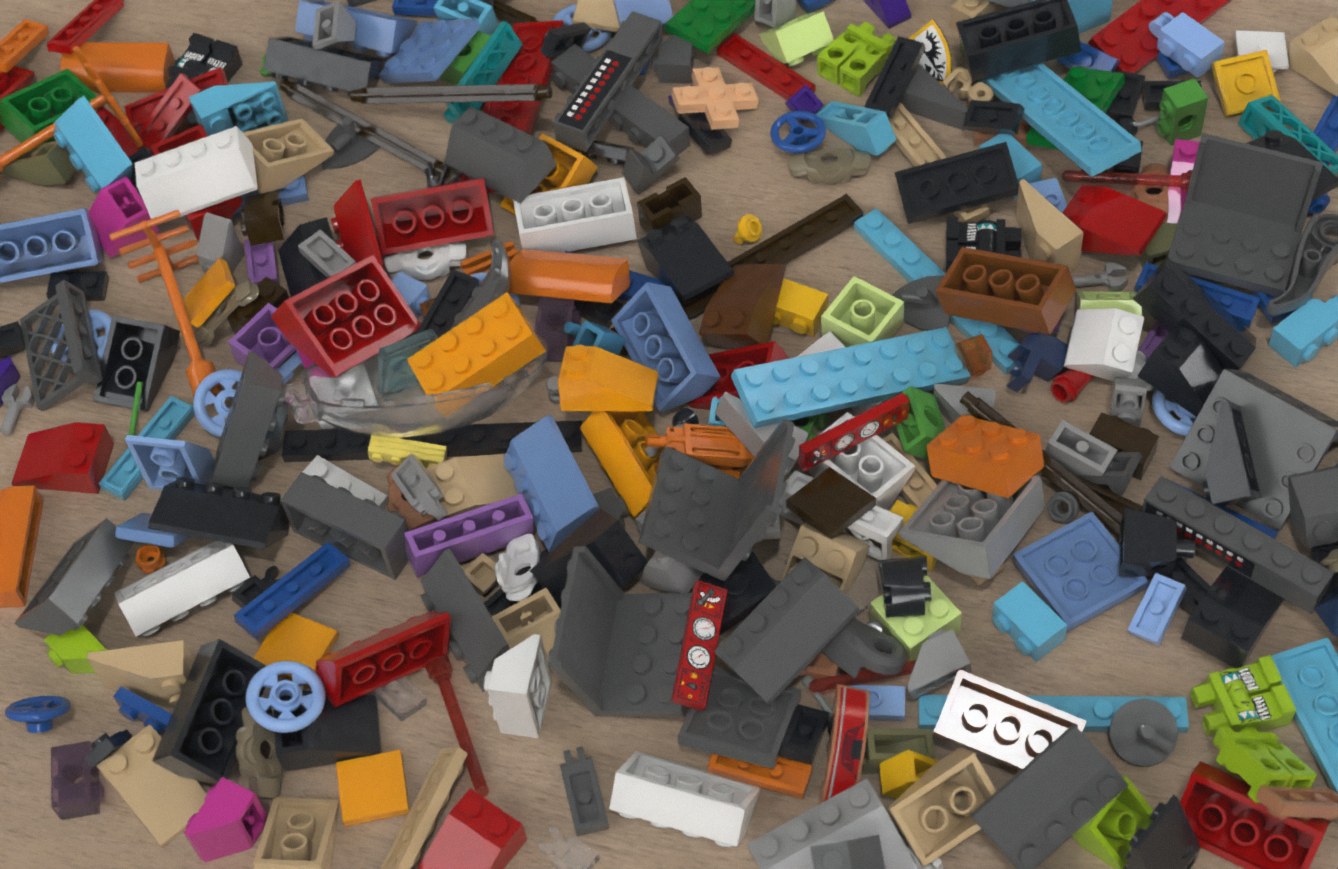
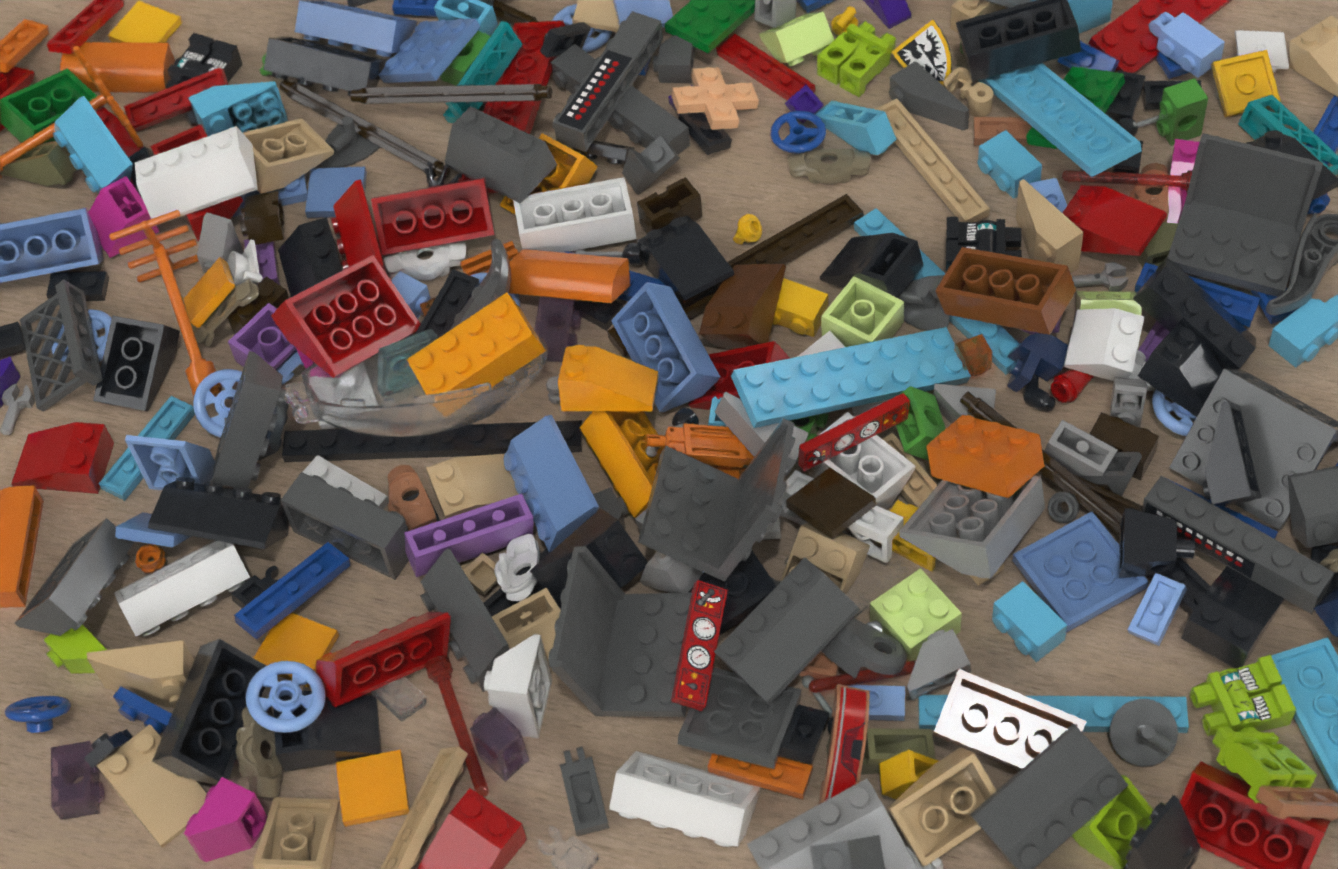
(135, 409): bright green piece -> none
(145, 25): none -> yellow tile
(169, 112): red plate -> none
(245, 265): none -> white hat
(325, 254): light grey plate -> none
(327, 186): none -> medium blue tile
(333, 27): light grey slope -> none
(397, 450): light yellow piece -> none
(419, 487): light grey hinge -> none
(499, 743): none -> clear purple brick
(595, 335): dark azure brick -> none
(631, 252): none -> black hinge
(843, 20): none -> yellow plate
(879, 259): none -> black slope
(895, 76): black plate -> none
(904, 586): black cylinder -> none
(957, 182): black plate -> none
(993, 117): black plate -> none
(1037, 397): none -> black arm

